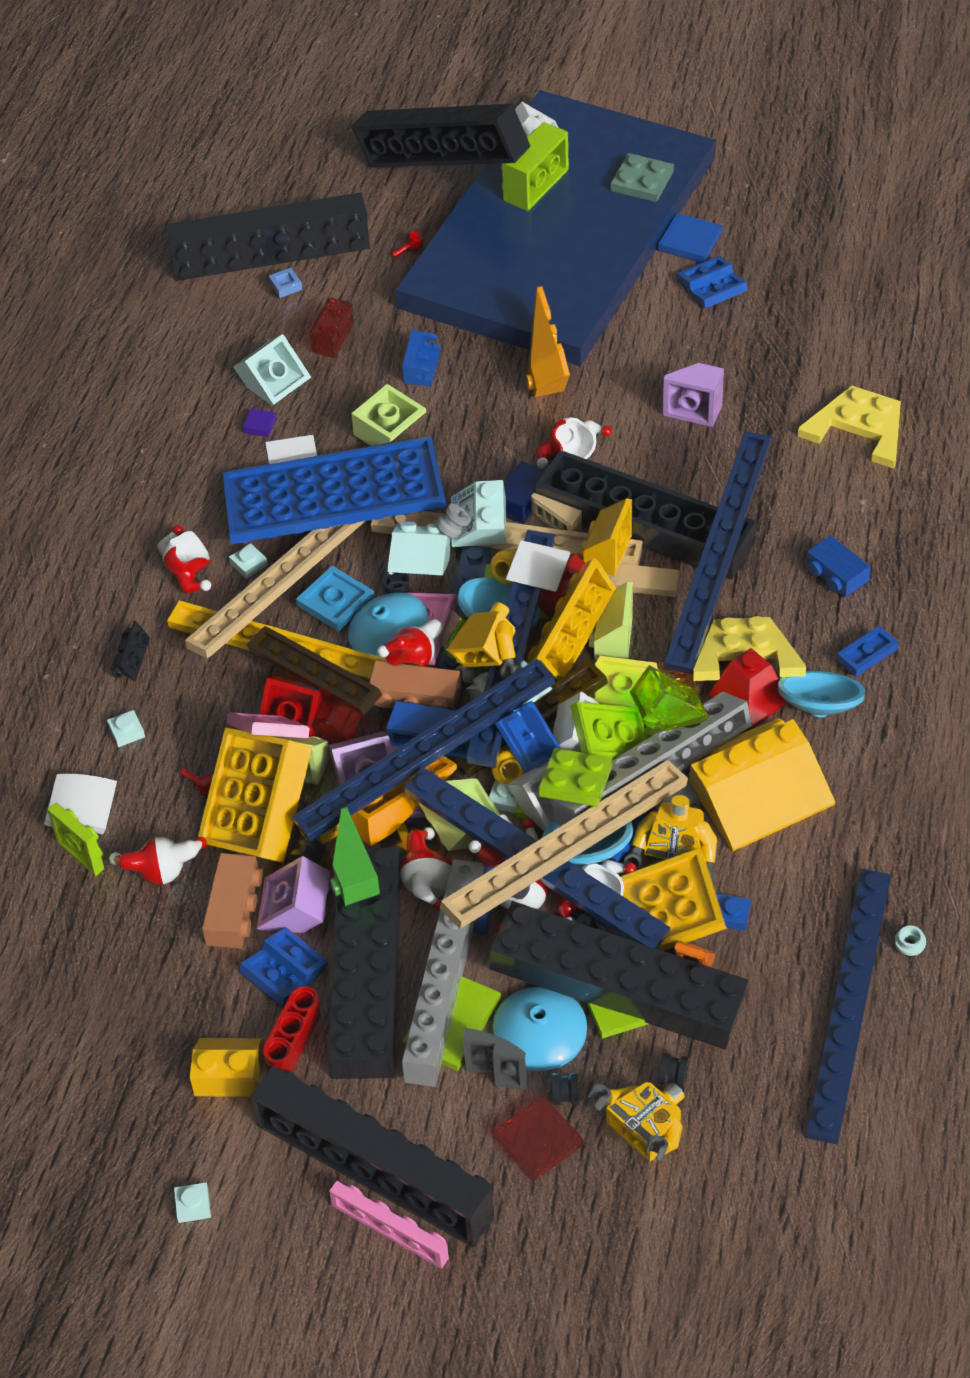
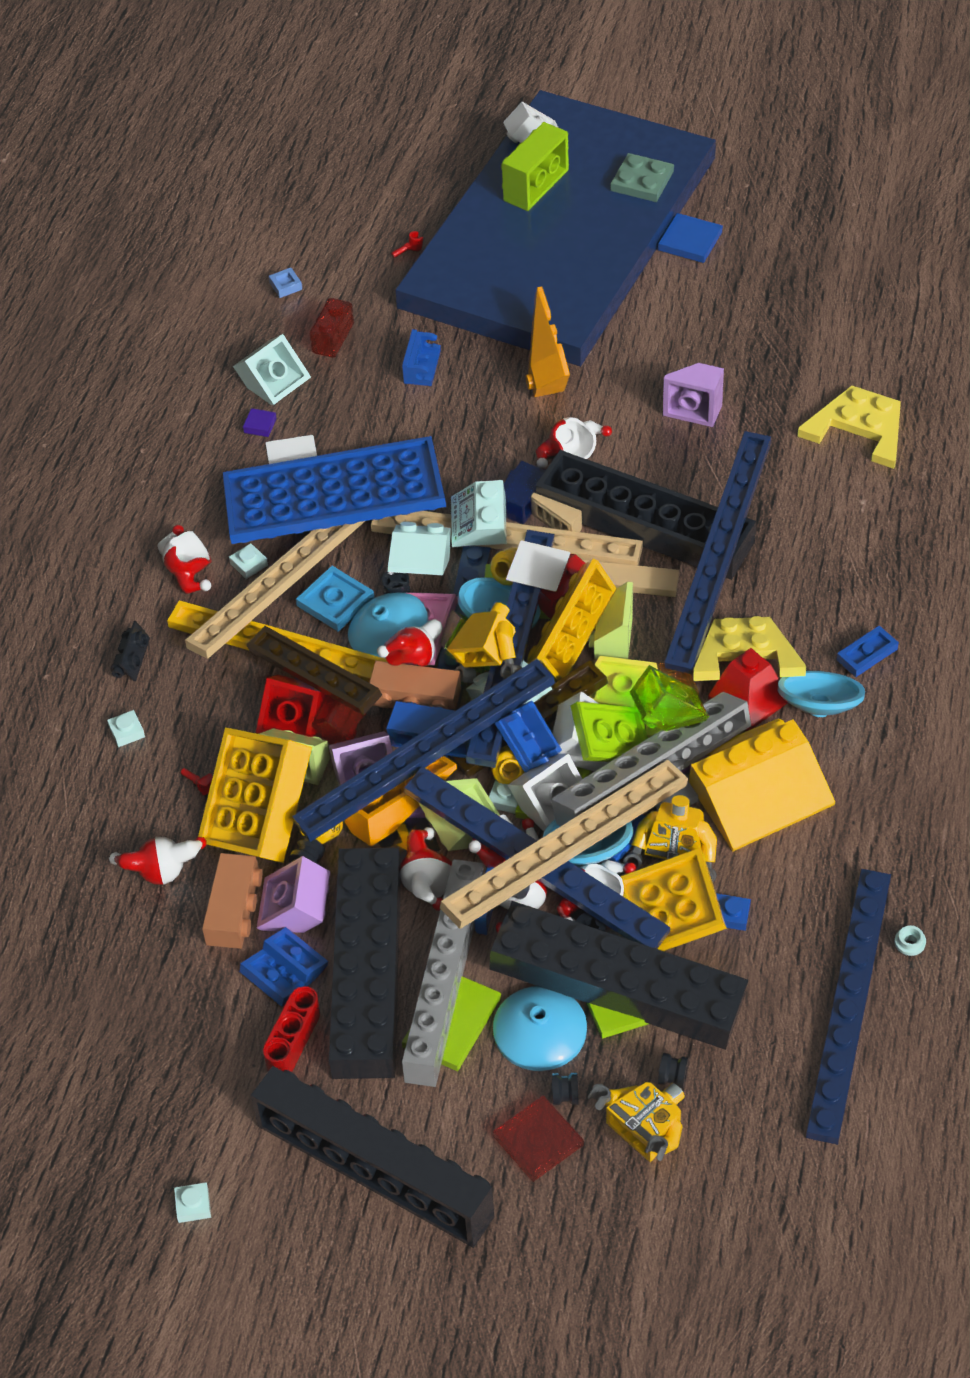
(76, 838): lime plate -> none
(86, 796): white slope -> none
(226, 1066): yellow slope -> none
(267, 725): bright pink tile -> none
(268, 236): black brick -> none
(352, 867): bright green slope -> none
(381, 1219): bright pink plate -> none
(385, 416): yellowish green slope -> none
(441, 136): black brick -> none
(453, 521): light grey wheel -> none
(495, 1056): dark grey slope -> none
(575, 777): lime plate -> none
(609, 536): yellow slope -> none
(695, 953): orange slope -> none
(712, 282): blue slope -> none
(837, 566): blue brick -> none

